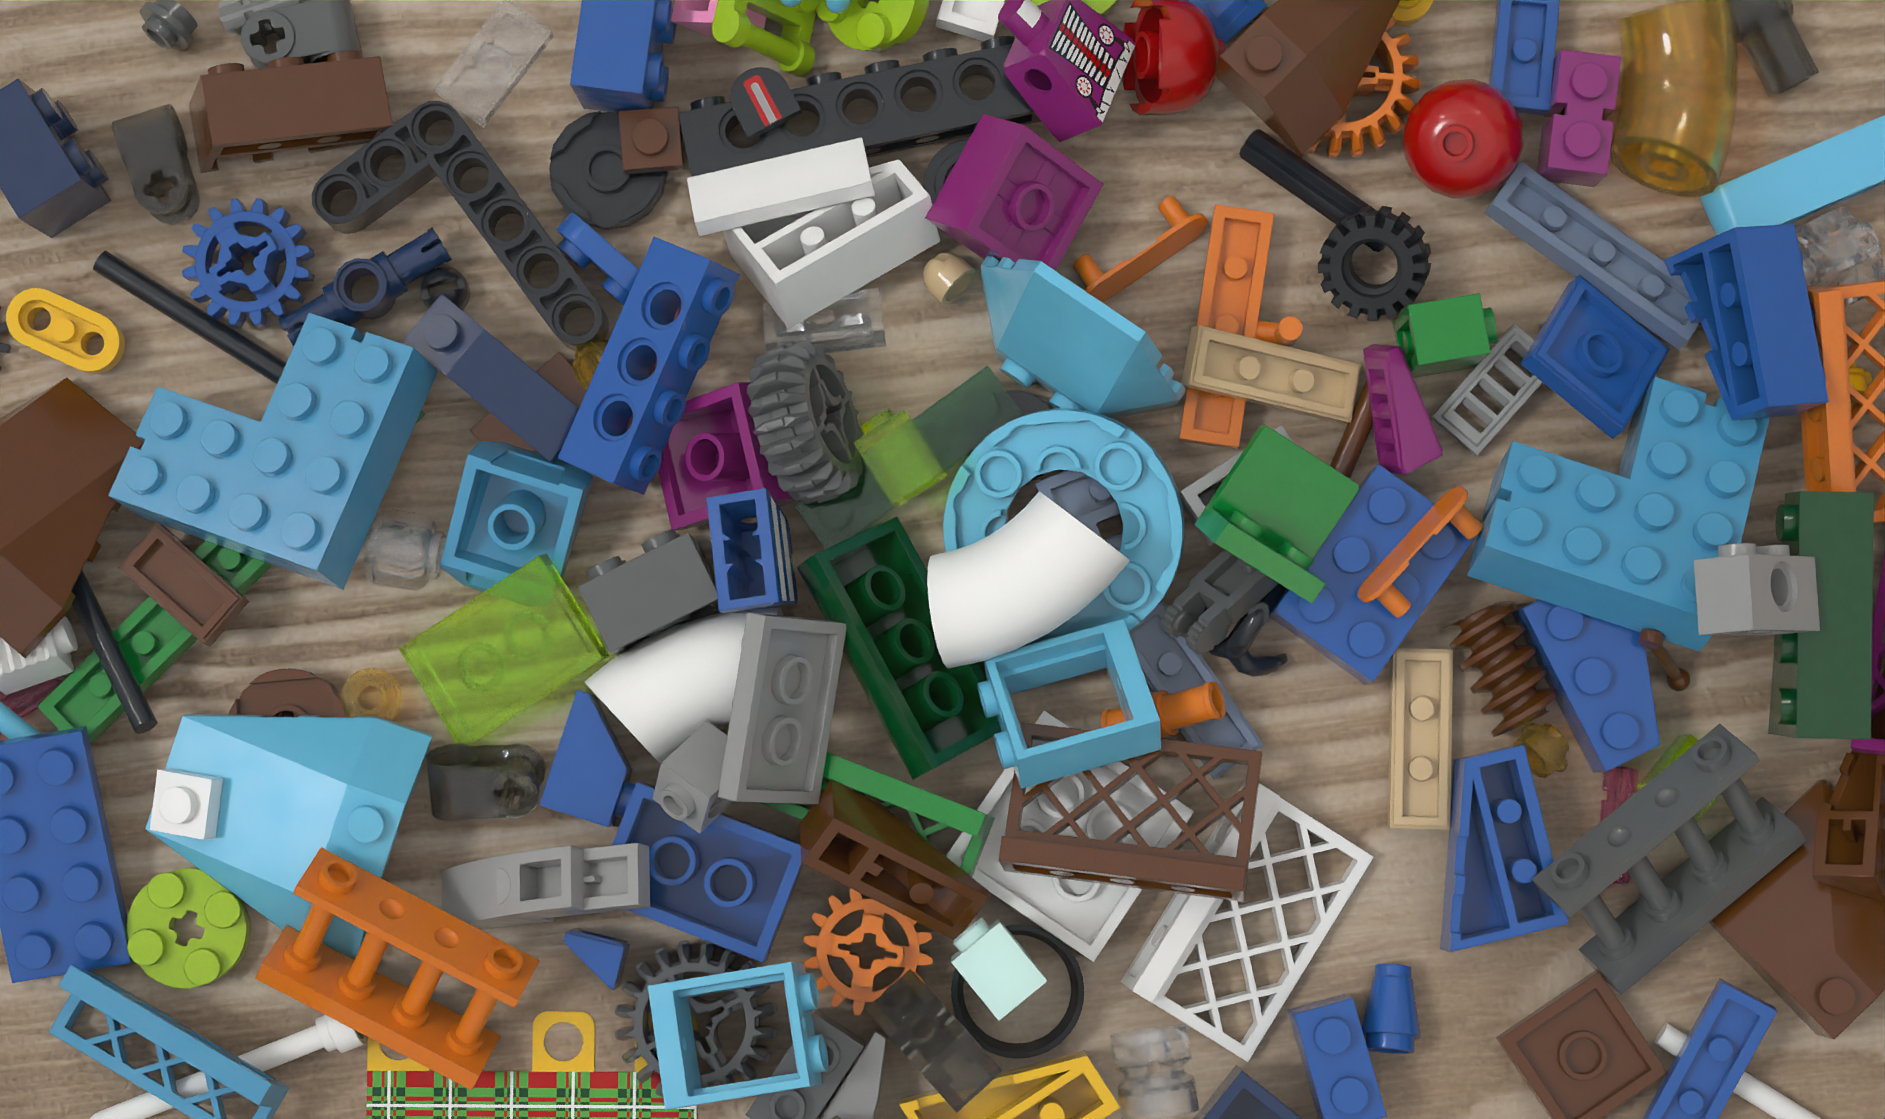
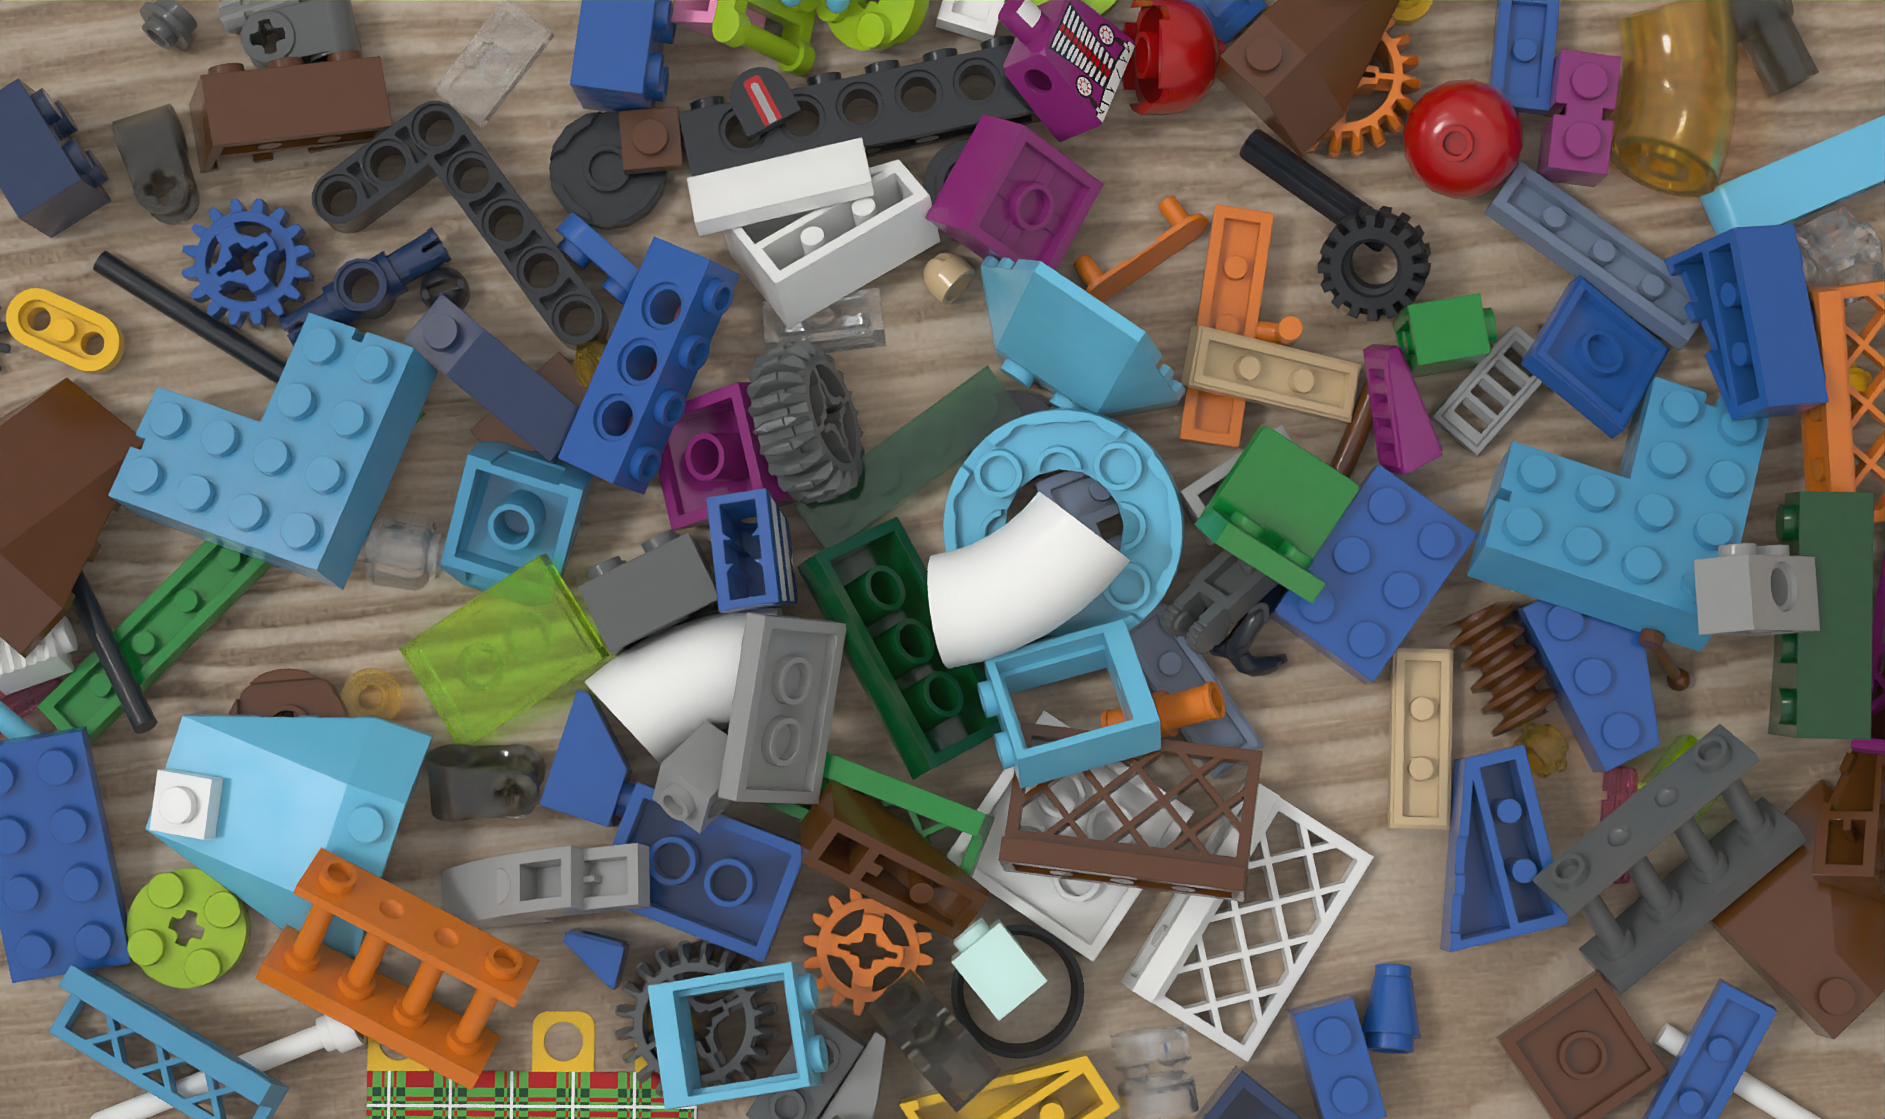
(183, 584): reddish brown tile -> none
(899, 456): clear neon green brick -> none
(1379, 582): orange piece -> none

